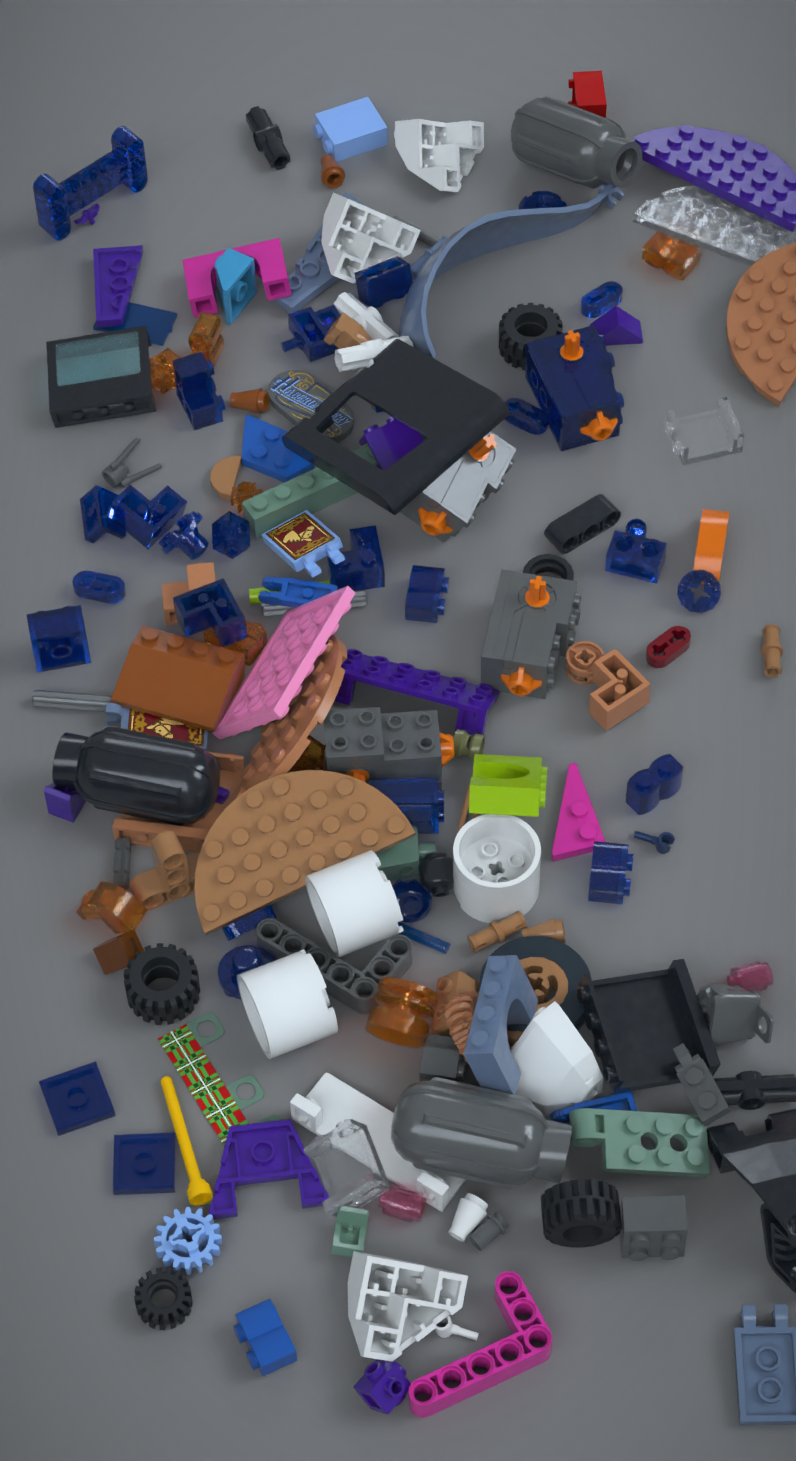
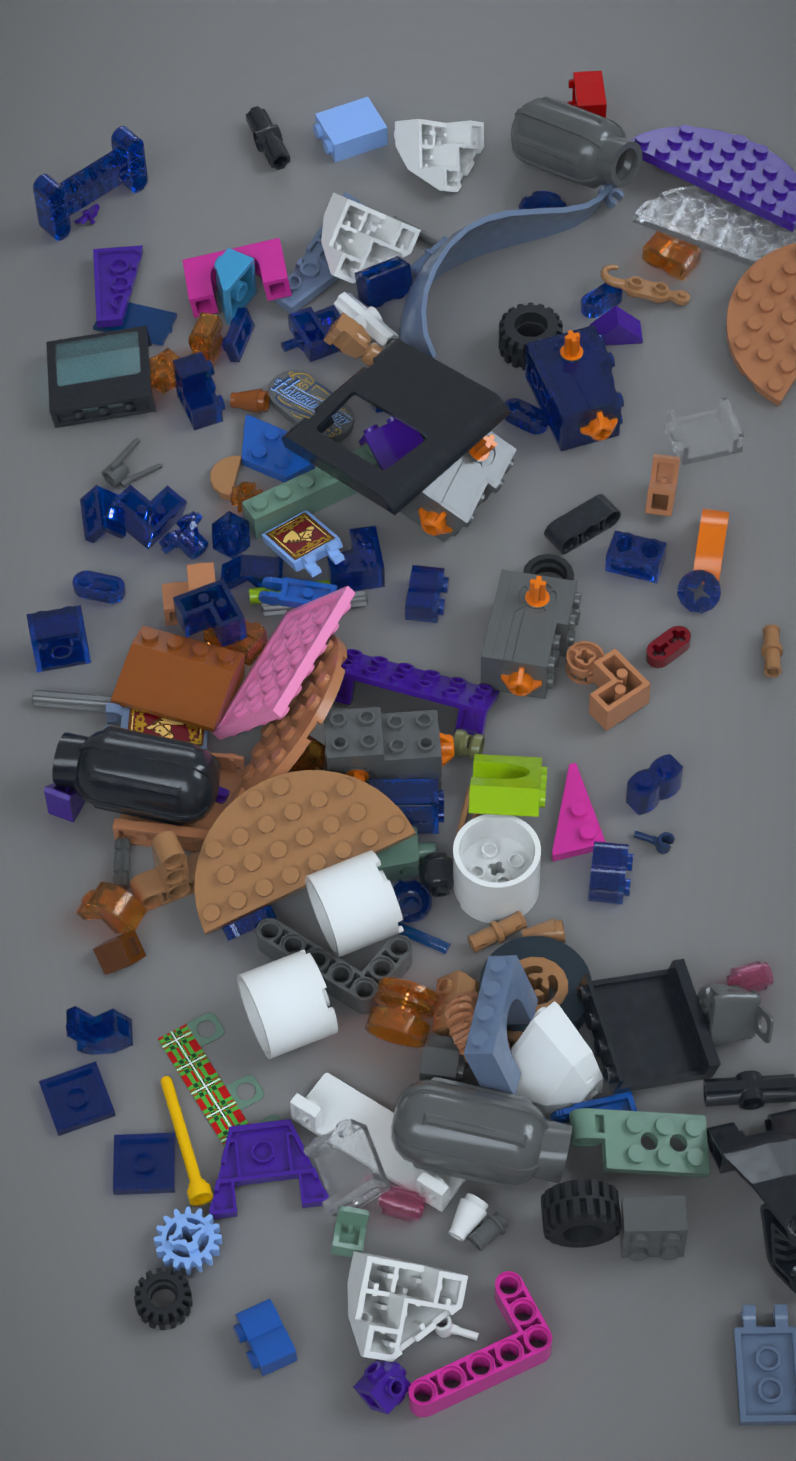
(100, 1033): none -> clear blue brick
(156, 964): black tyre -> none
(237, 962): clear blue plate -> none
(238, 334): none -> clear blue plate
(251, 569): none -> clear blue slope
(331, 172): dark orange cone -> none
(363, 354): white piece -> none
(636, 527): clear blue hinge -> none
(641, 288): none -> medium nougat piece
(663, 485): none -> nougat brick
(700, 1086): dark grey hinge -> none

